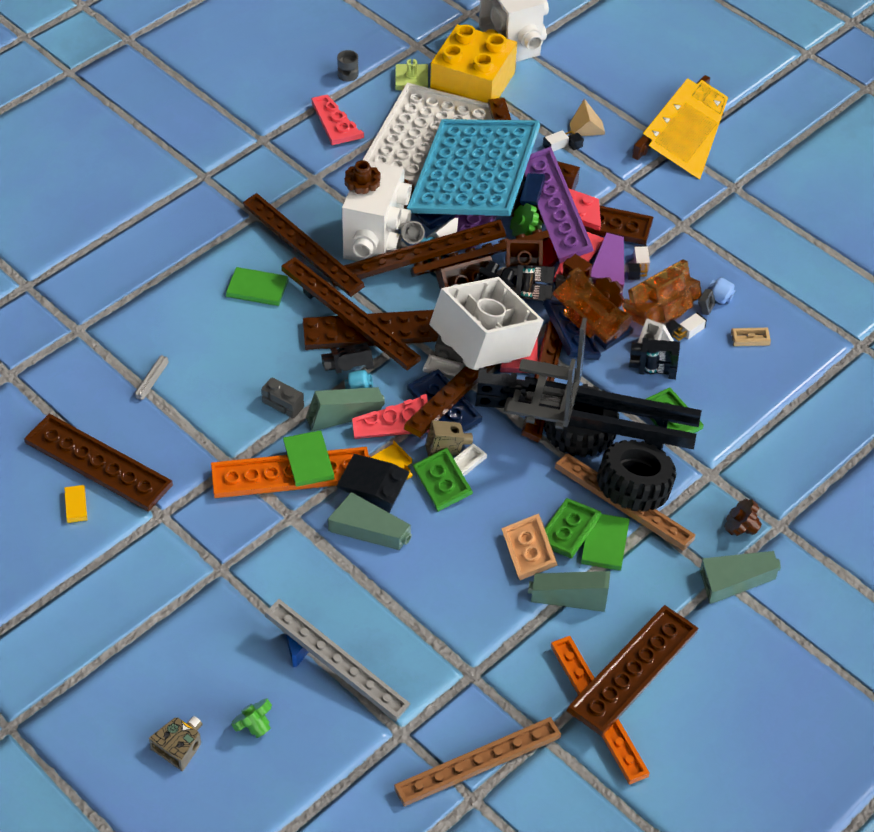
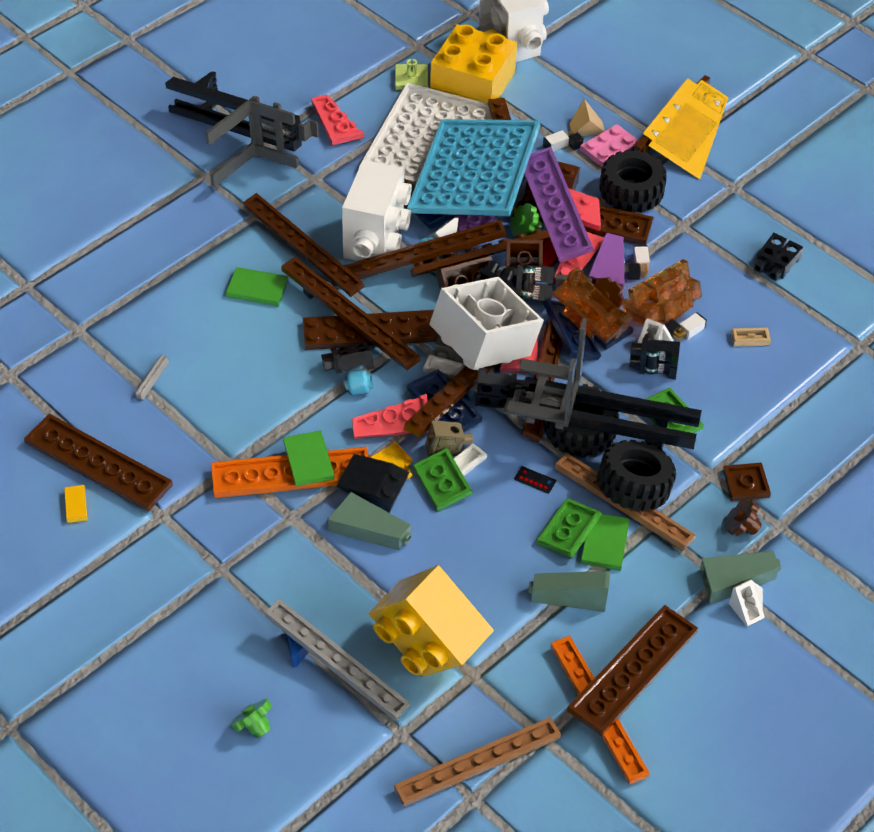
(177, 741): dark tan torso -> none
(279, 127): none -> piece
(282, 397): dark grey brick -> none
(340, 406): sand green slope -> none
(347, 65): dark grey wheel -> none
(362, 177): reddish brown plant -> none
(412, 232): light grey wheel -> none
(429, 622): none -> yellow brick
(529, 547): light nougat plate -> none
(532, 189): dark blue tile -> none
(535, 479): none -> black sticker
(577, 262): reddish brown brick -> none
(608, 143): none -> bright pink plate
(633, 166): none -> black tyre
(706, 301): dark grey plate -> none
(722, 290): light blue head -> none
(746, 481): none -> reddish brown tile
(748, 602): none -> white slope
(777, 258): none -> black hips

